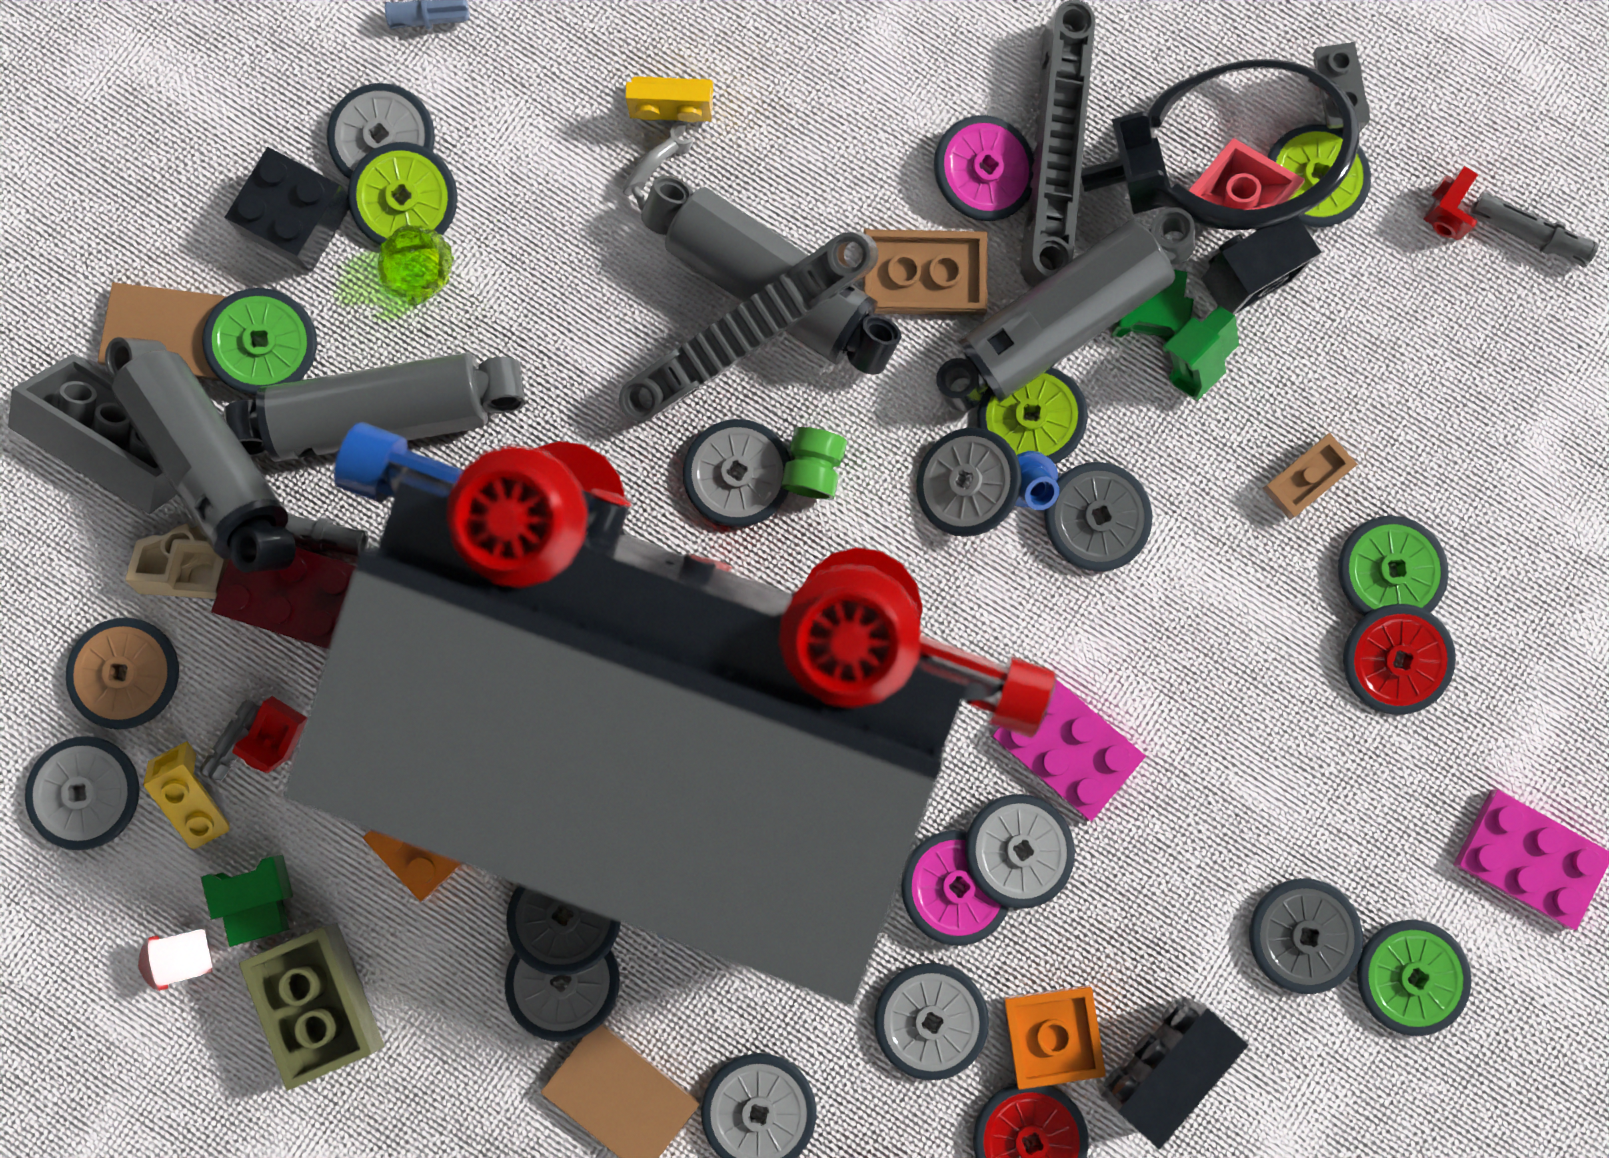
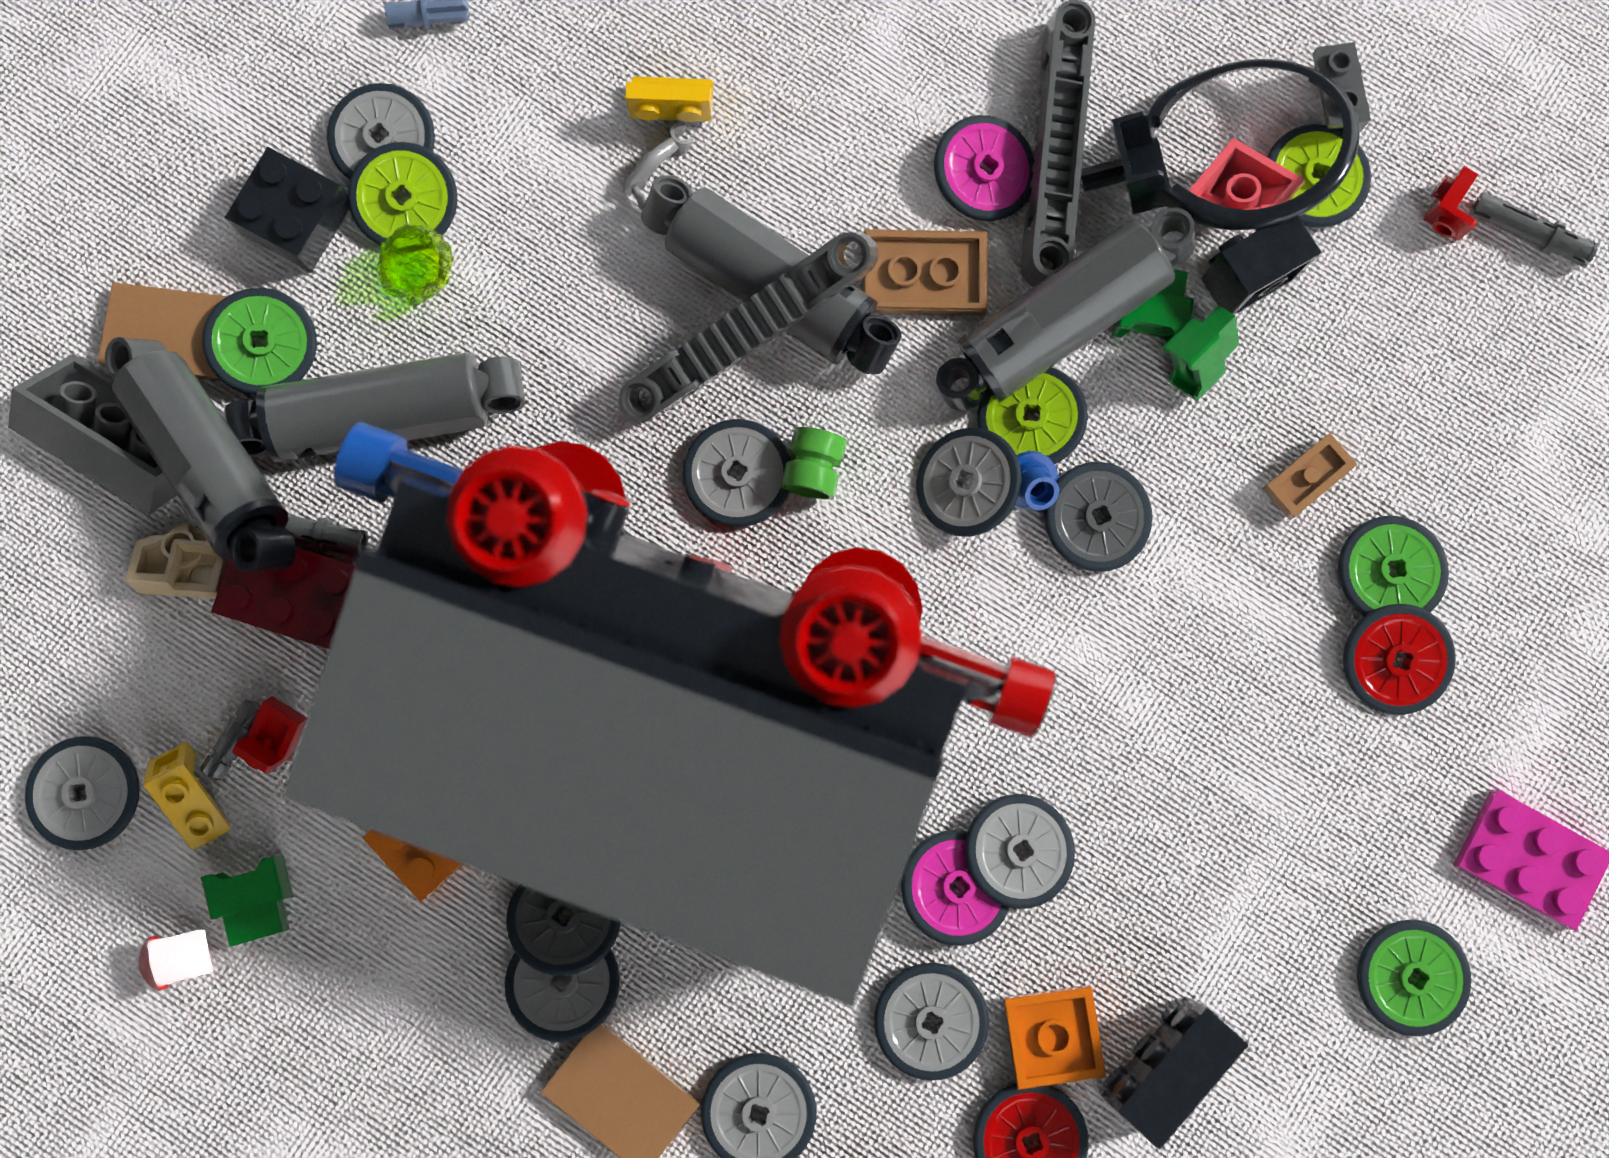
(95, 668): medium nougat wheel -> none
(311, 1005): olive brick -> none
(1075, 753): dark pink plate -> none
(1277, 935): dark grey wheel -> none

